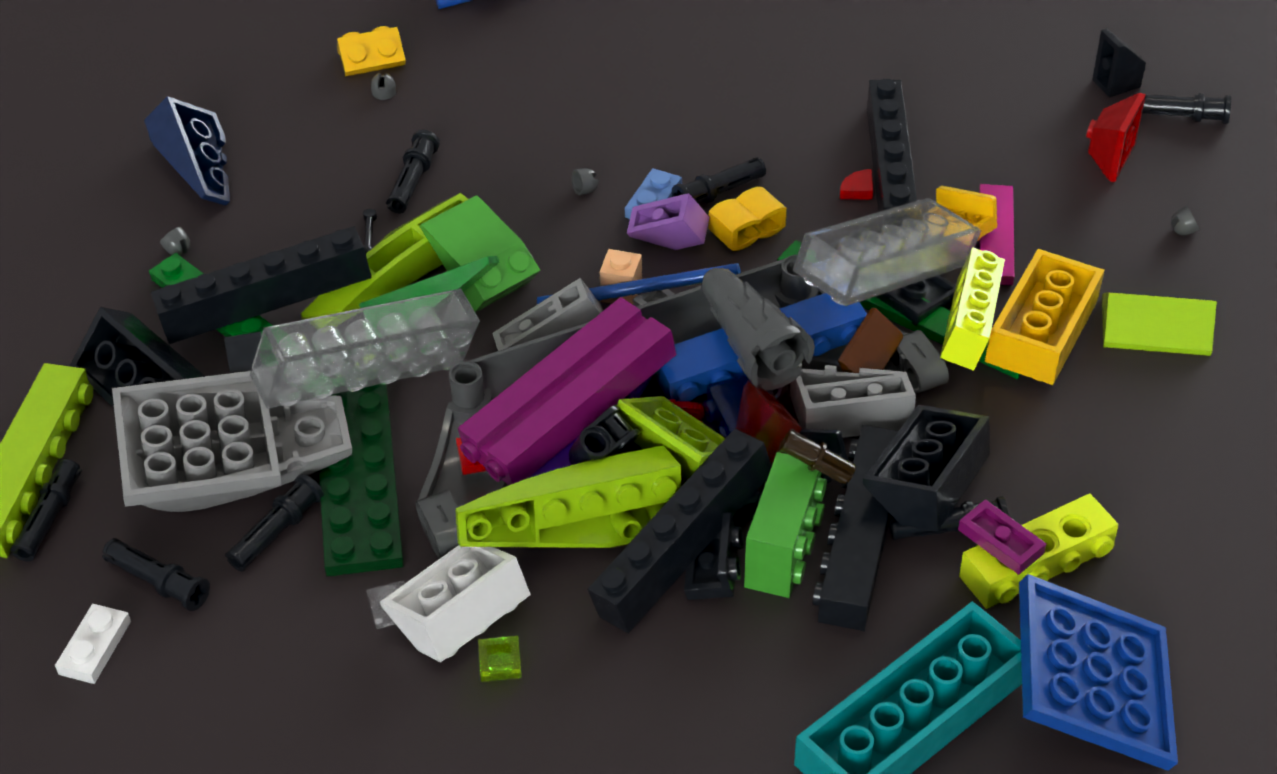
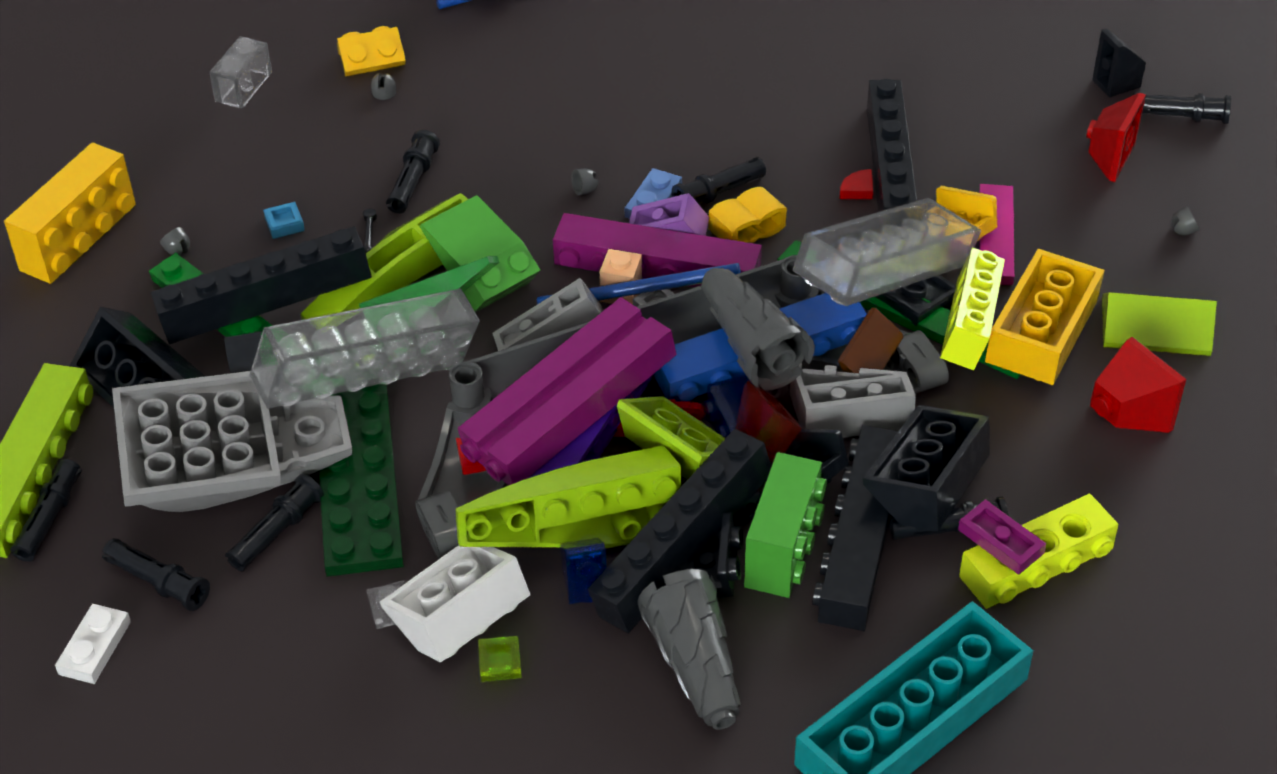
(70, 212): none -> yellow brick
(193, 145): dark blue wedge -> none
(240, 72): none -> clear brick
(283, 220): none -> dark azure tile
(581, 566): none -> clear blue slope
(585, 241): none -> magenta brick
(606, 436): black piece -> none
(693, 643): none -> dark grey cone
(817, 456): dark brown axle -> none
(1096, 673): blue plate -> none
(1138, 390): none -> red slope

